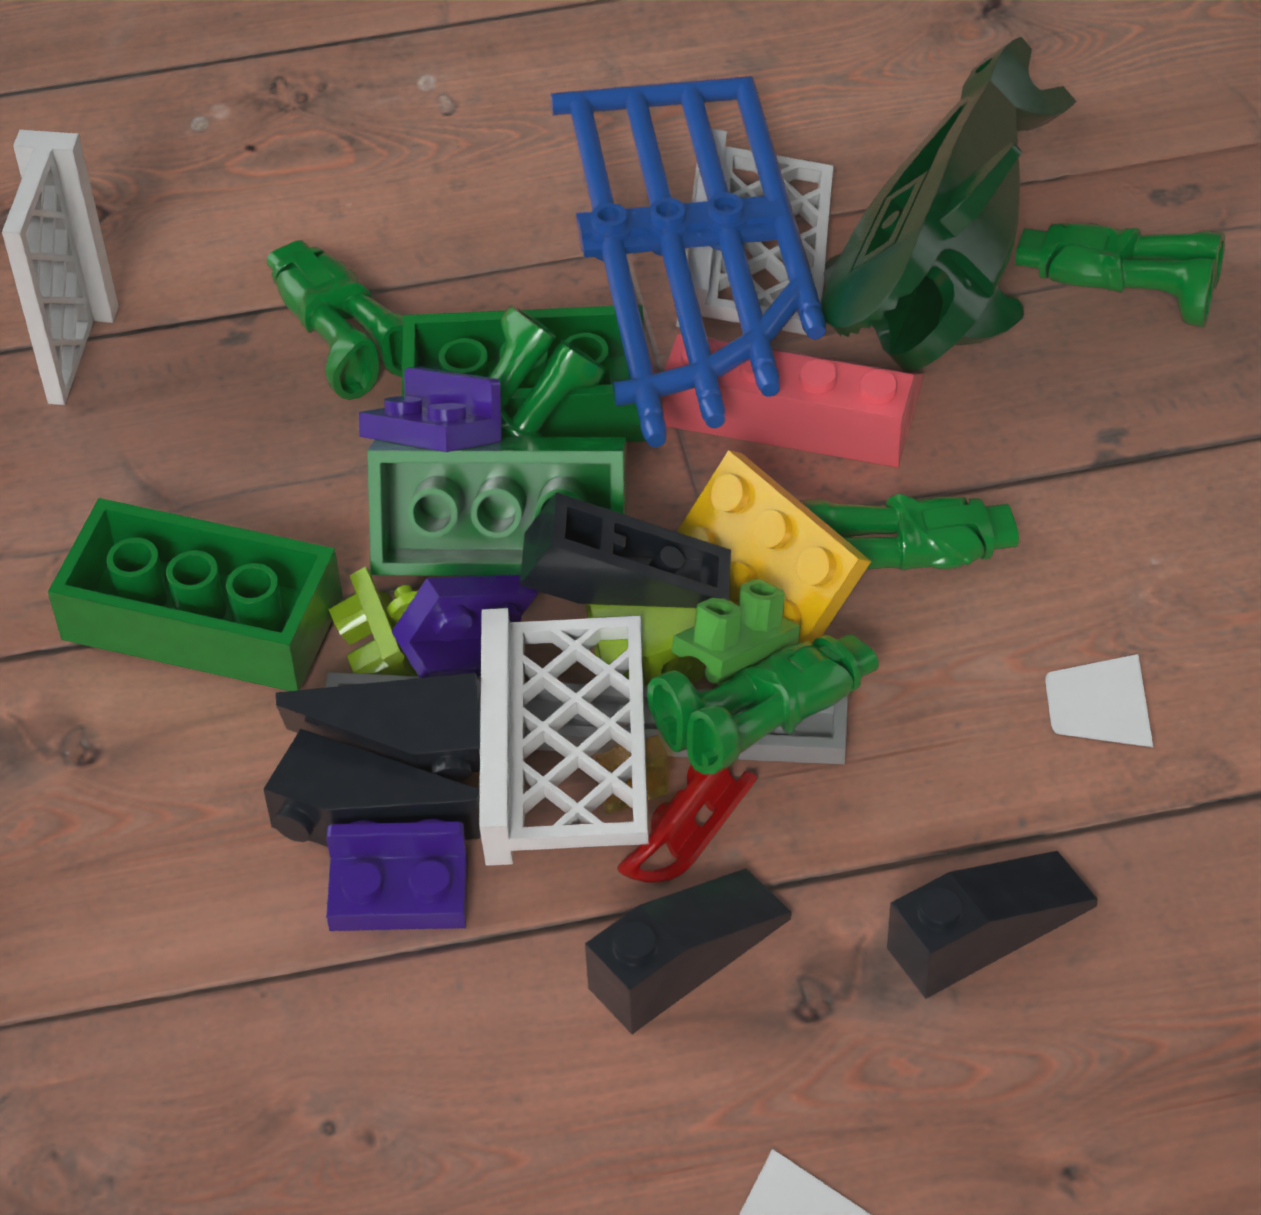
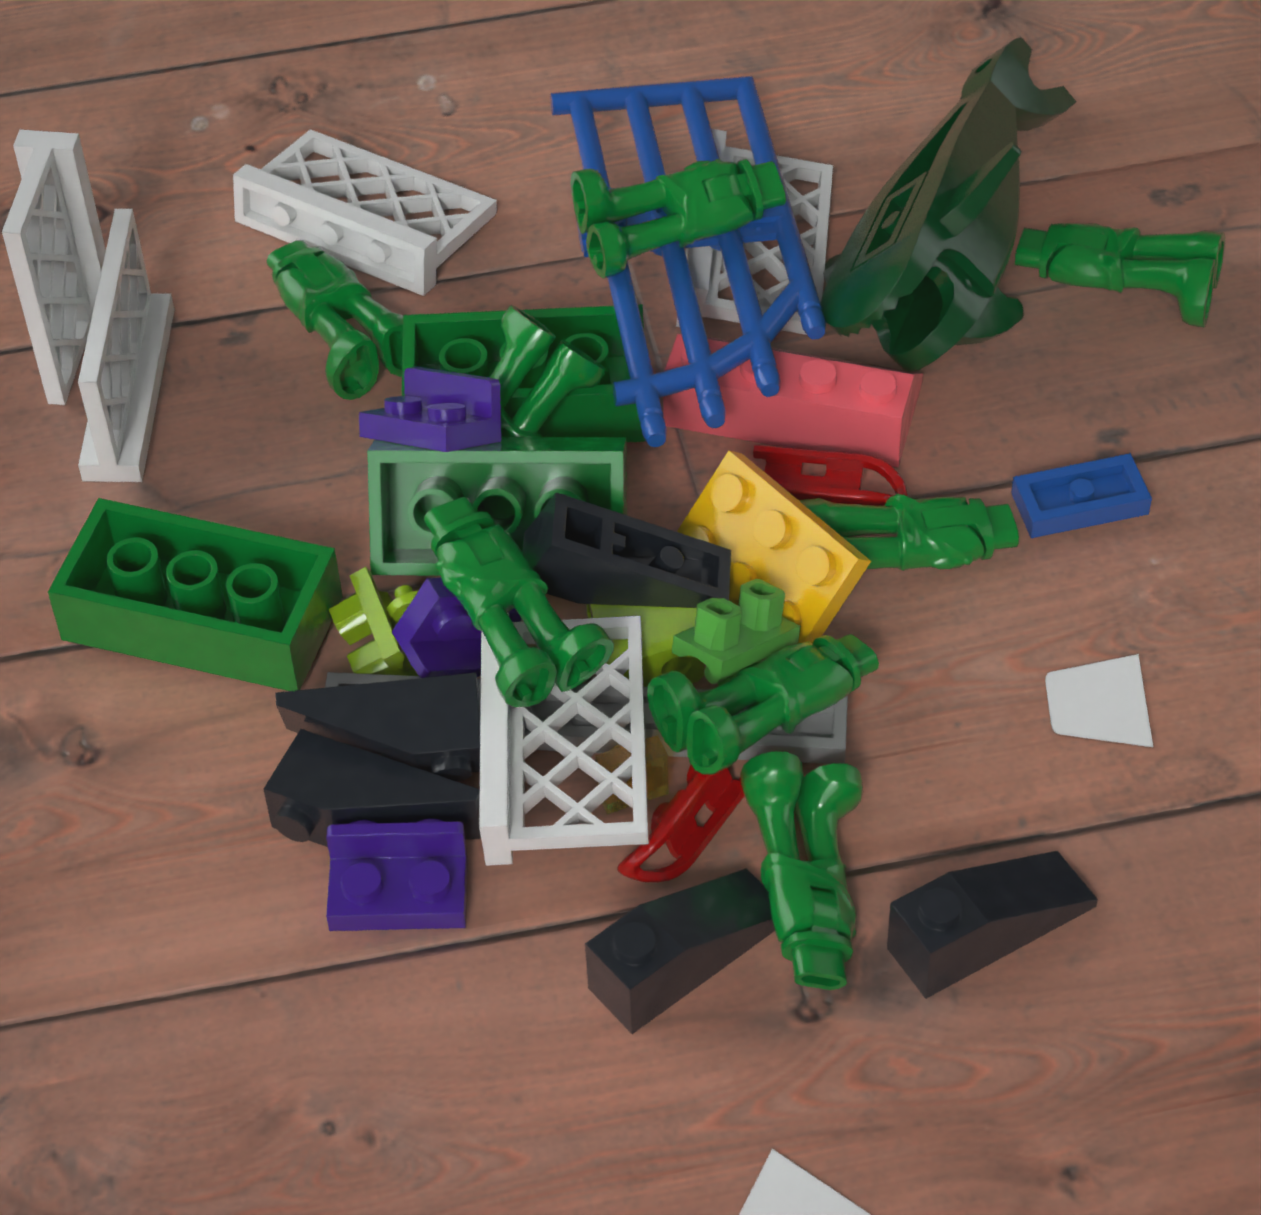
(122, 361): none -> white fence
(356, 230): none -> white fence
(493, 577): none -> green piece
(698, 203): none -> green piece
(807, 897): none -> green piece
(842, 475): none -> red piece
(1081, 495): none -> blue plate

